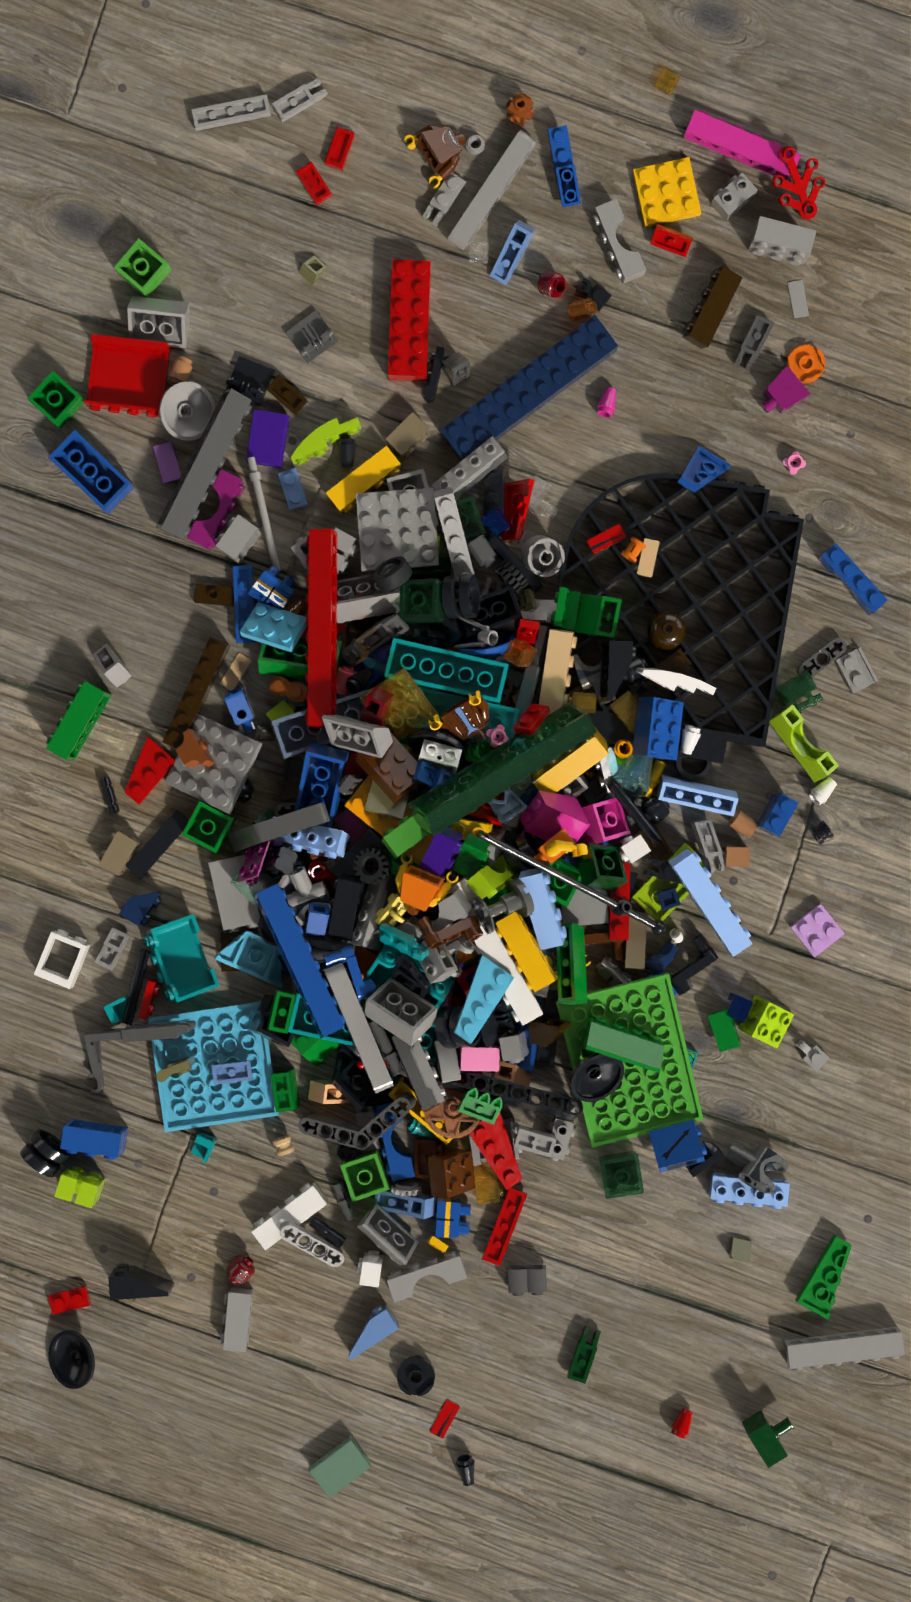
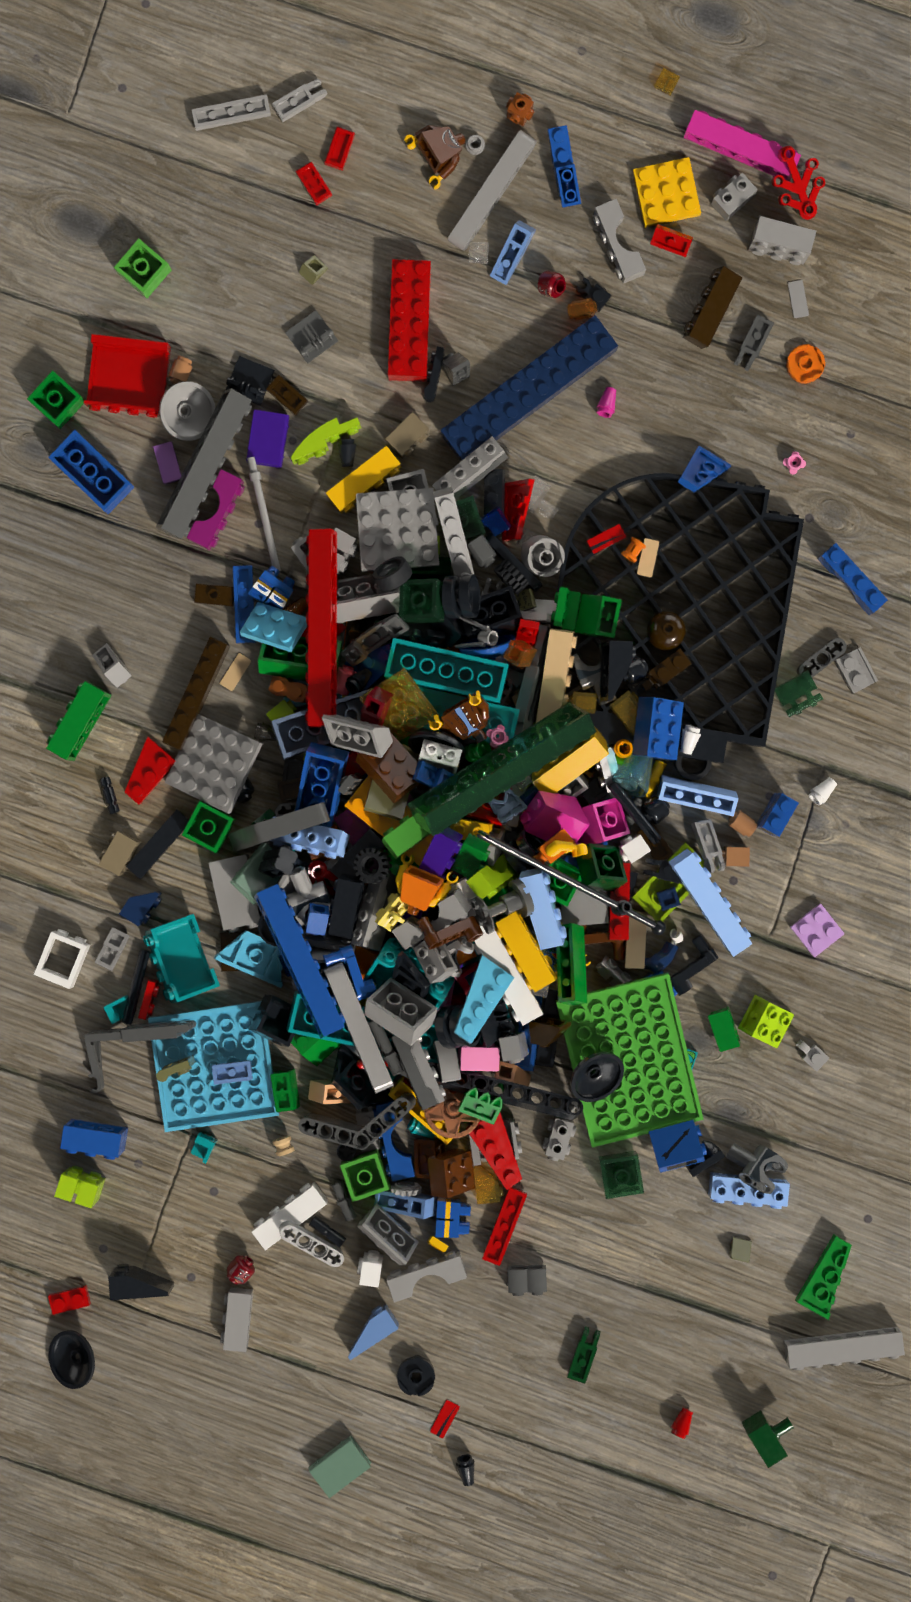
(44, 1153): black wheel -> none
(159, 320): light grey slope -> none
(194, 750): dark orange brick -> none
(238, 538): light grey piece -> none
(238, 700): blue torso -> none
(253, 863): magenta hinge -> none
(281, 1012): green brick -> none
(292, 489): medium blue plate -> none
(402, 941): teal hinge -> none
(445, 197): light grey hinge -> none
(531, 719): red plate -> none
(534, 1140): light grey hinge -> none
(623, 1044): green slope -> none
(671, 680): white slope -> none
(739, 1007): clear blue panel -> none
(784, 392): magenta torso -> none
(815, 761): lime arch -> none
(821, 832): black wheel -> none

